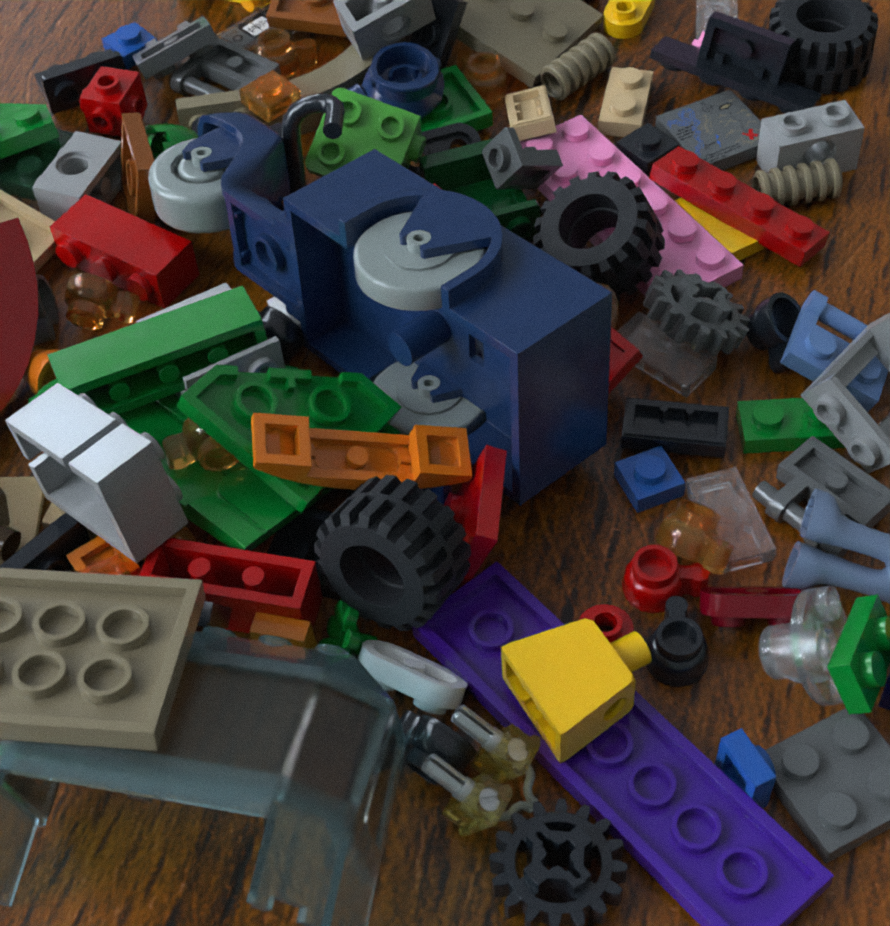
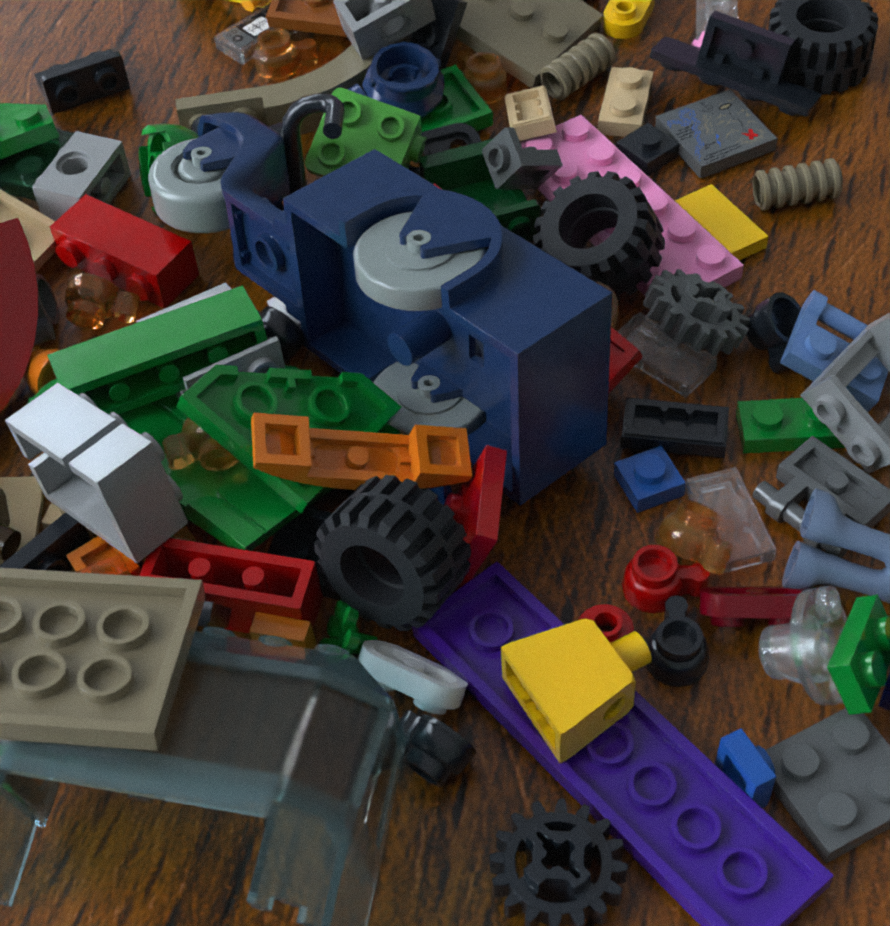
(110, 95): red brick -> none
(128, 41): blue plate -> none
(135, 167): dark orange plate -> none
(189, 40): dark grey plate -> none
(222, 64): dark grey plate -> none
(269, 95): clear orange plate -> none
(502, 757): piece -> none
(739, 205): red plate -> none
(810, 136): light grey brick -> none

